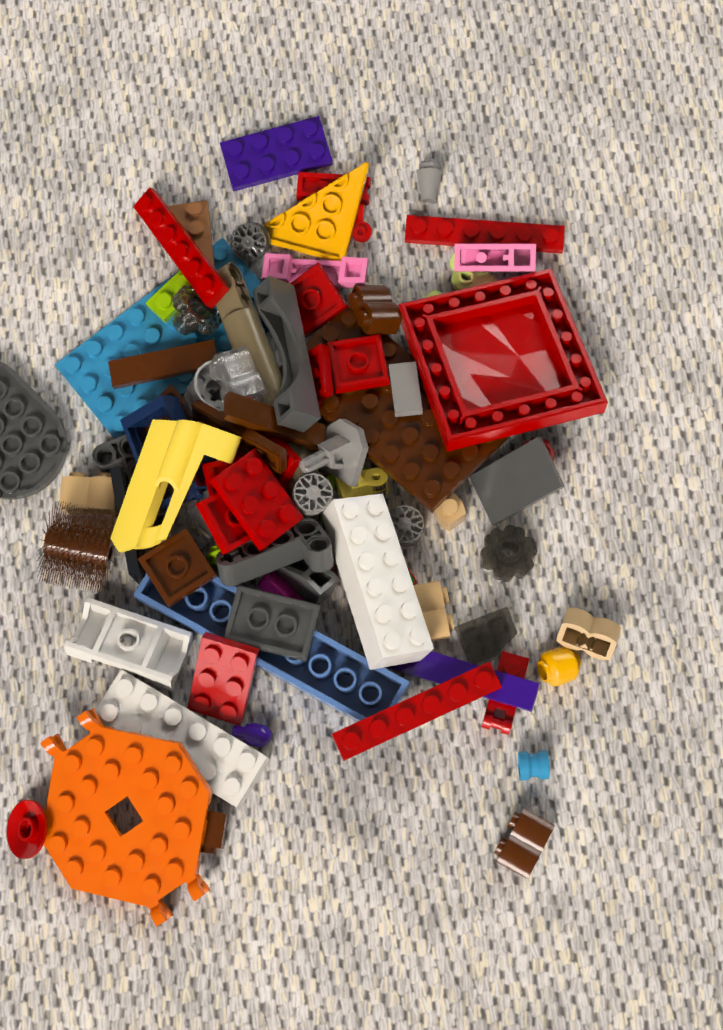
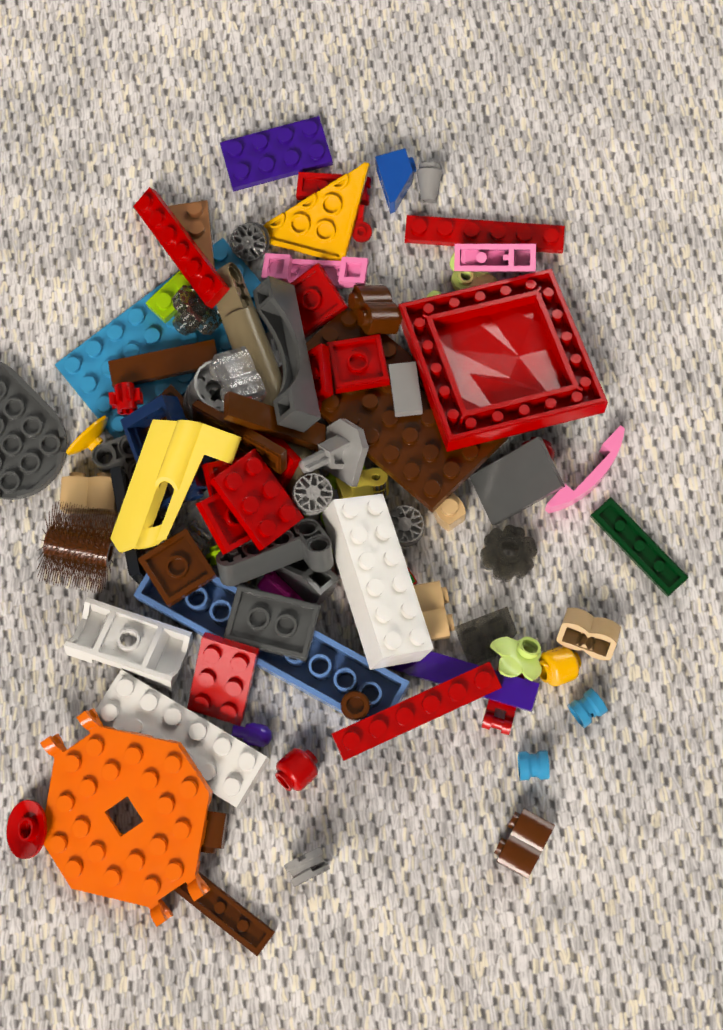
(89, 438): none -> yellow dish
(125, 398): none -> red gear
(230, 916): none -> reddish brown tile
(296, 769): none -> red head
(307, 866): none -> light grey wheel
(355, 705): none -> reddish brown tile
(395, 175): none -> blue slope
(518, 657): none -> yellowish green plate
(566, 496): none -> bright pink slope
(587, 707): none -> dark azure wheel
(639, 547): none -> dark green tile

